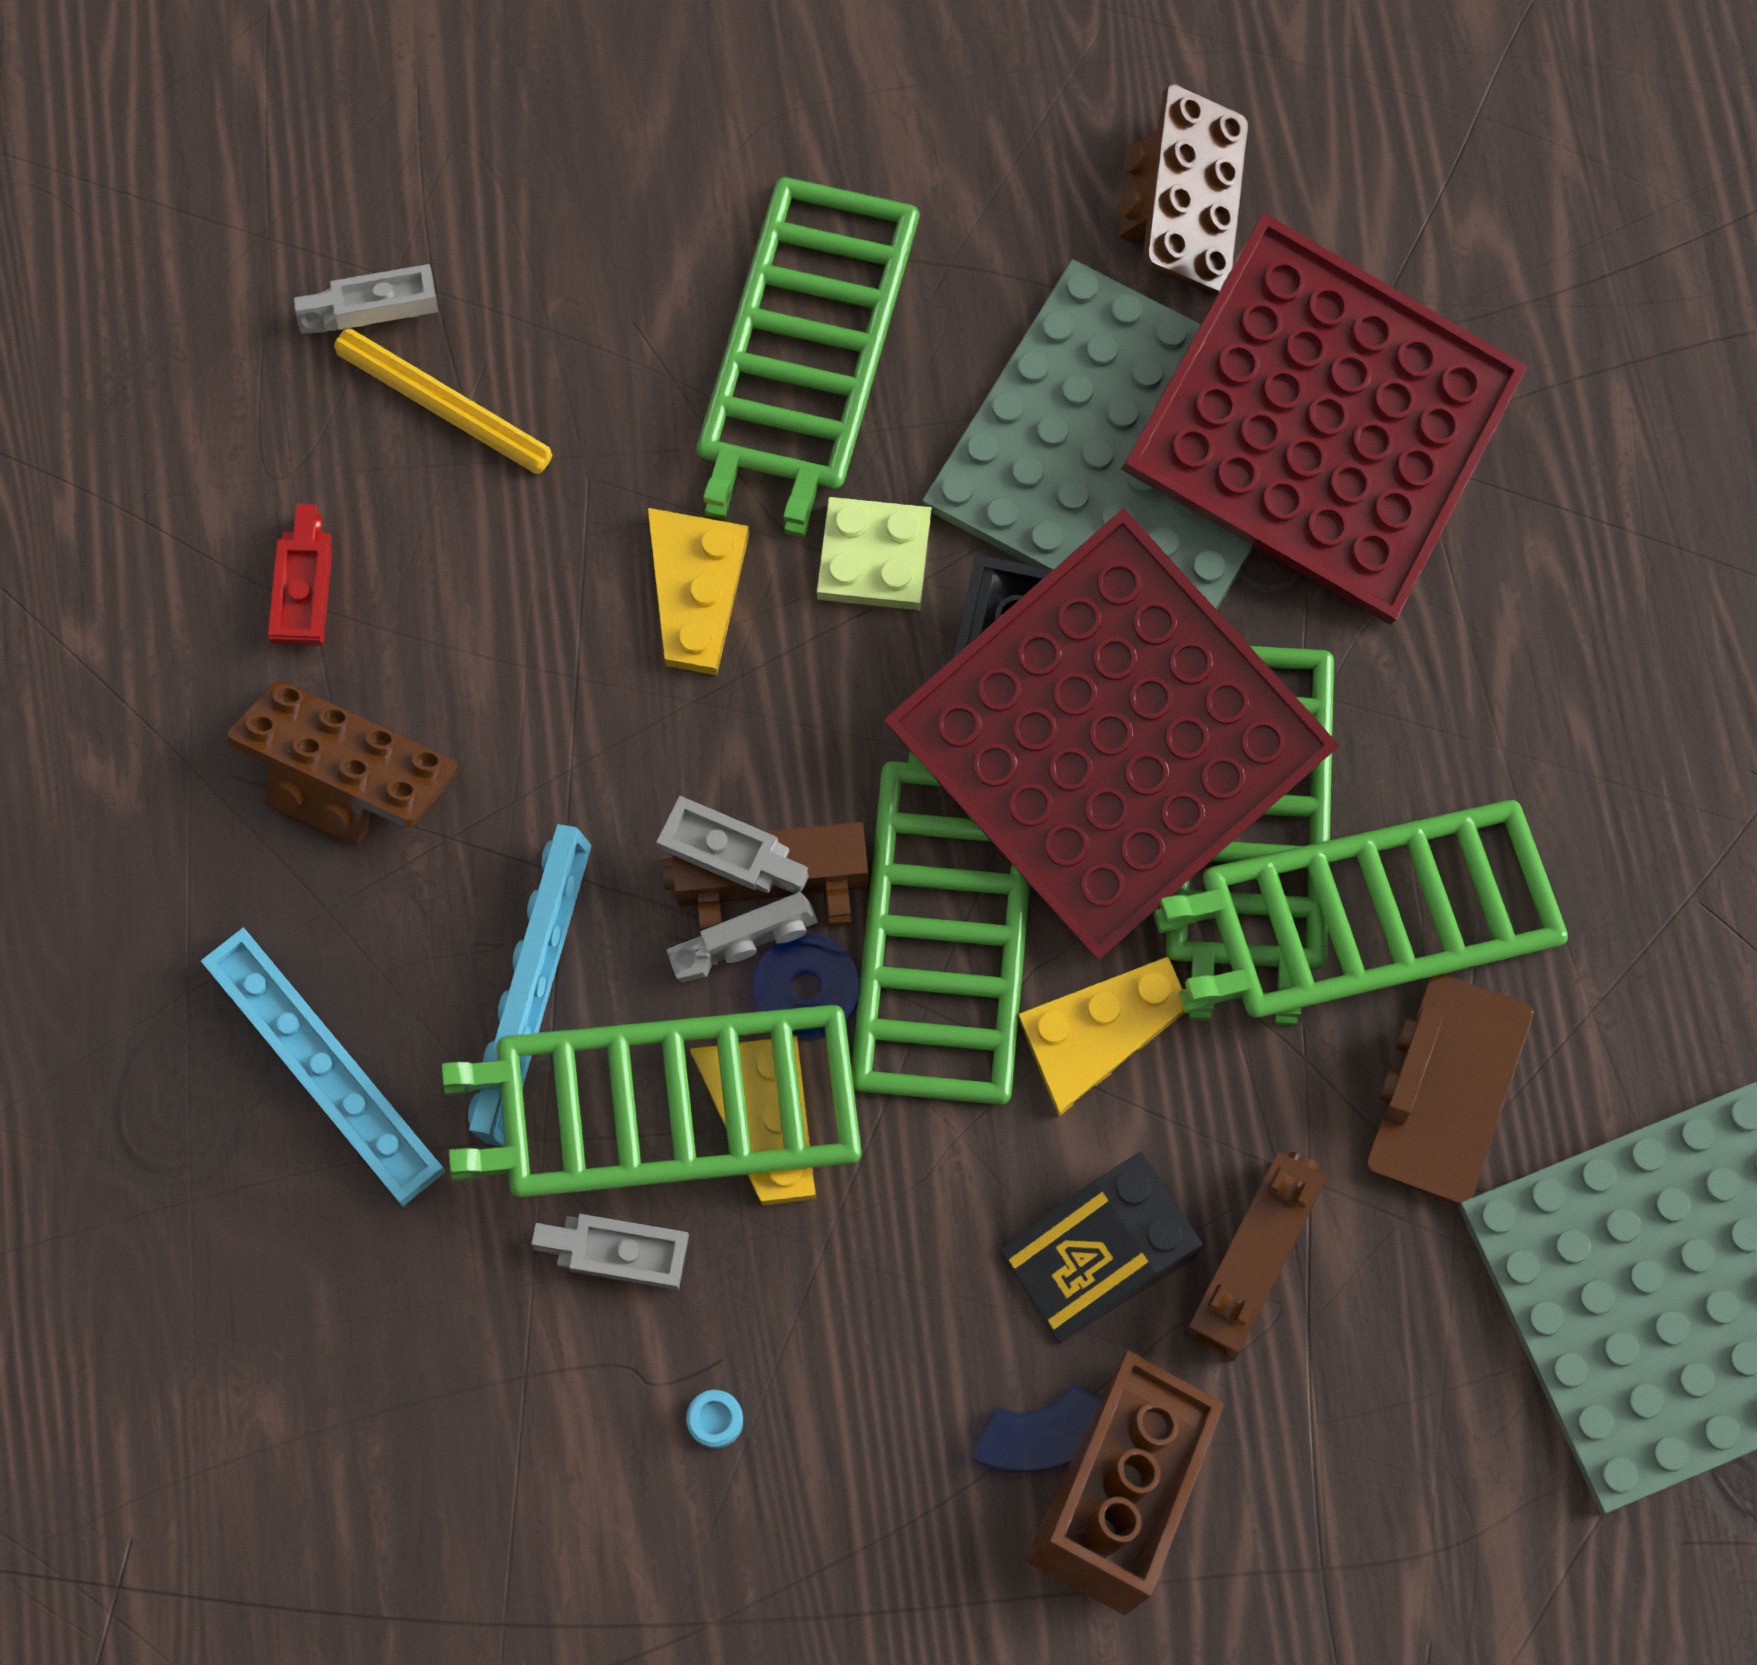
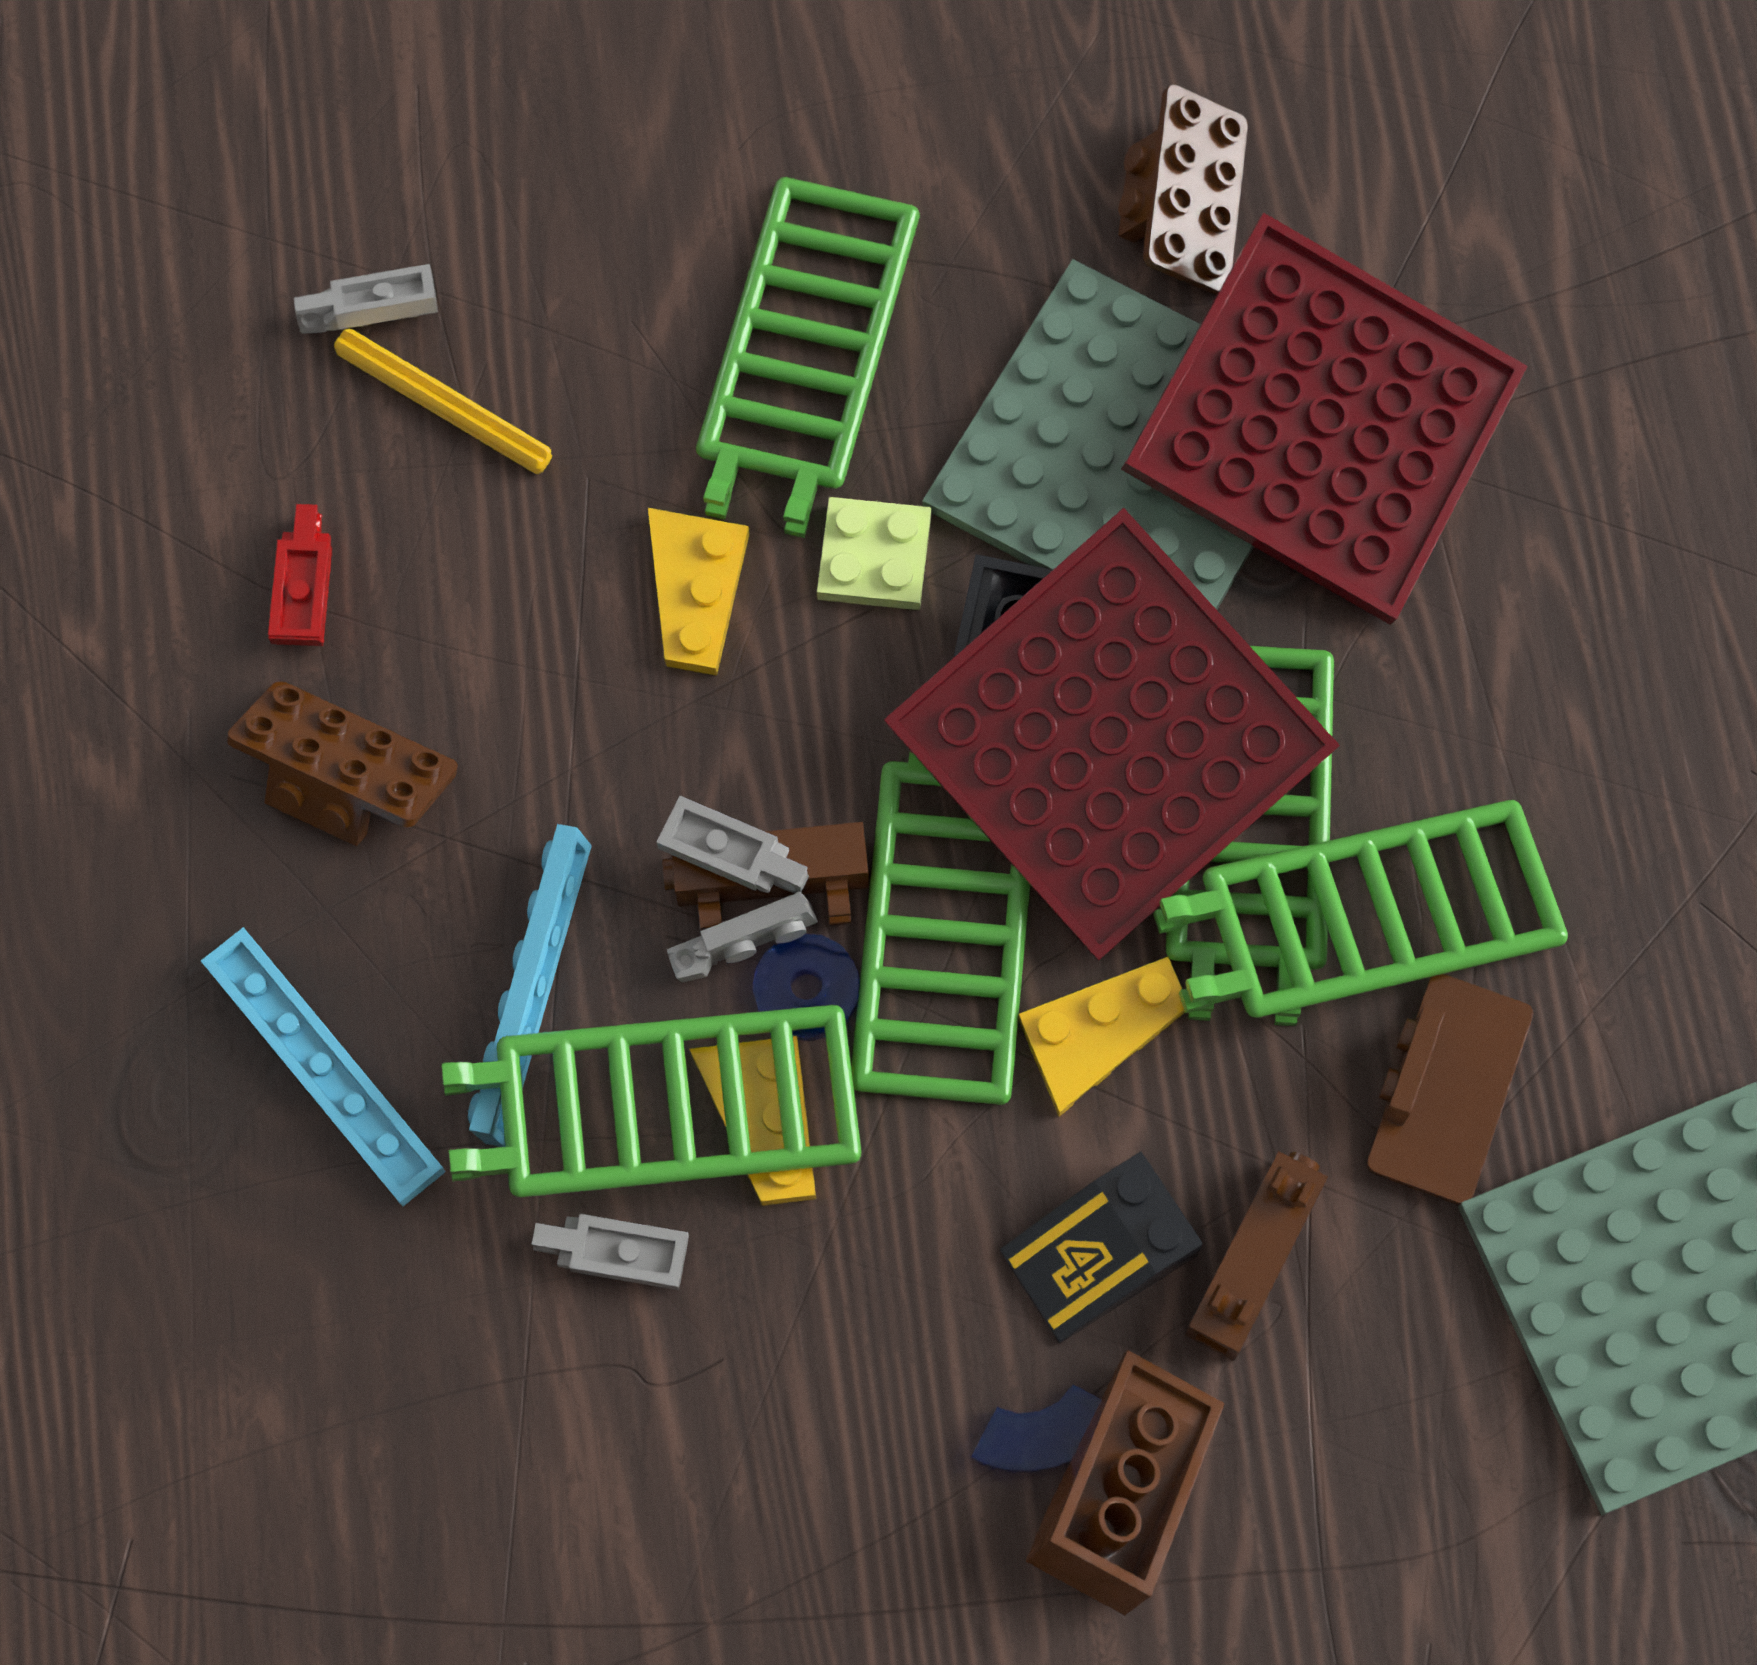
(714, 1419): medium azure tile -> none

